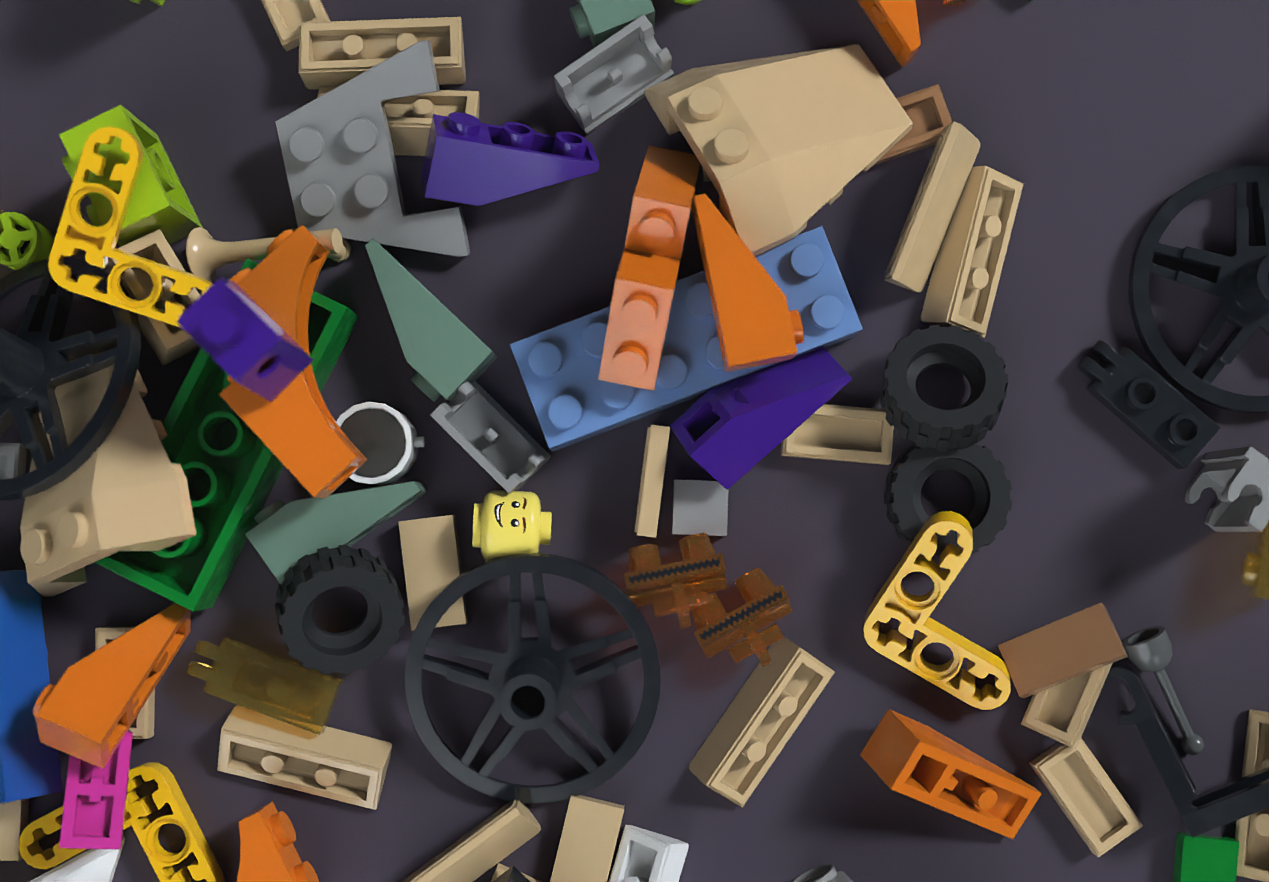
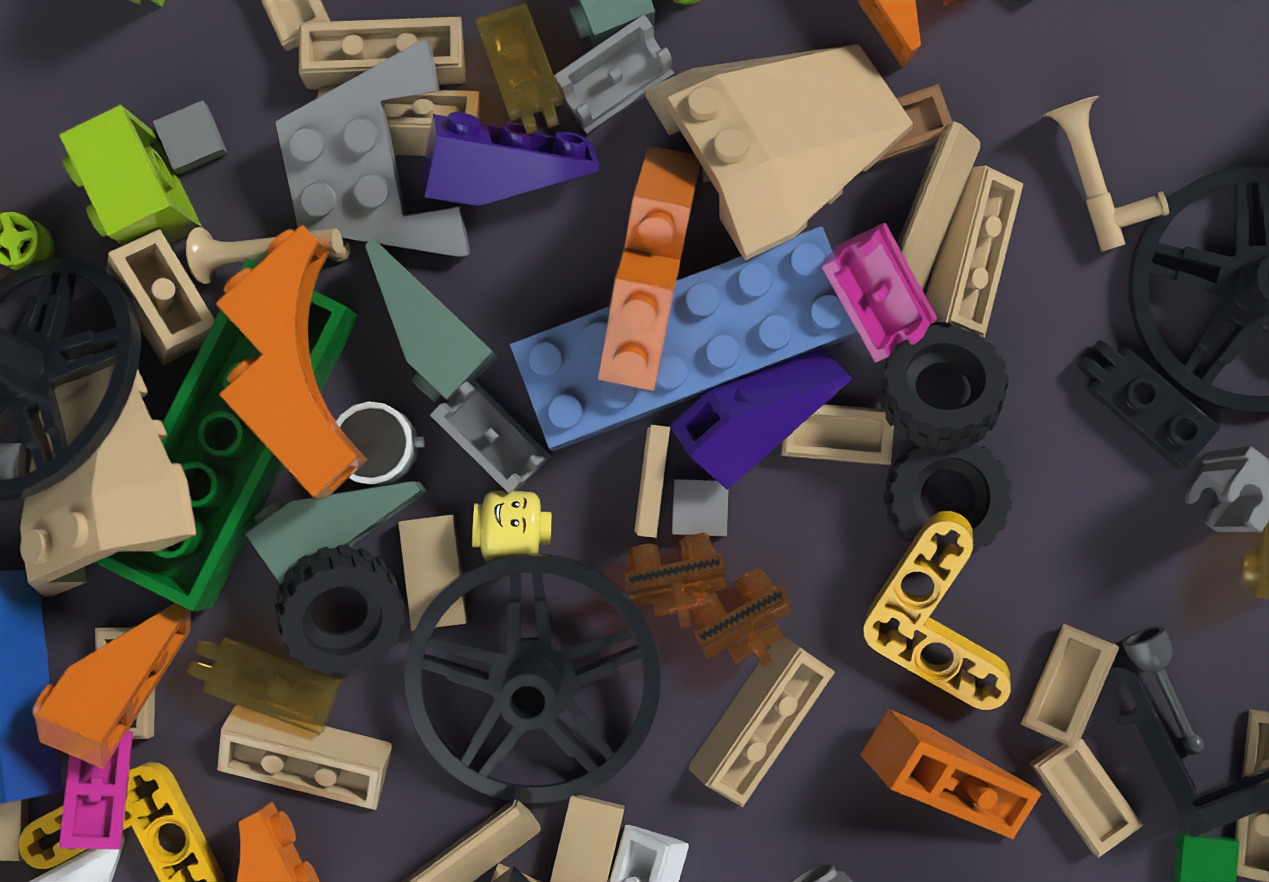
(101, 241): yellow beam -> none
(190, 137): none -> light grey tile
(243, 338): dark purple torso -> none
(520, 66): none -> clear yellow hinge
(745, 300): orange slope -> none
(879, 291): none -> dark pink hinge
(1062, 650): medium nougat tile -> none
(1105, 218): none -> tan piece

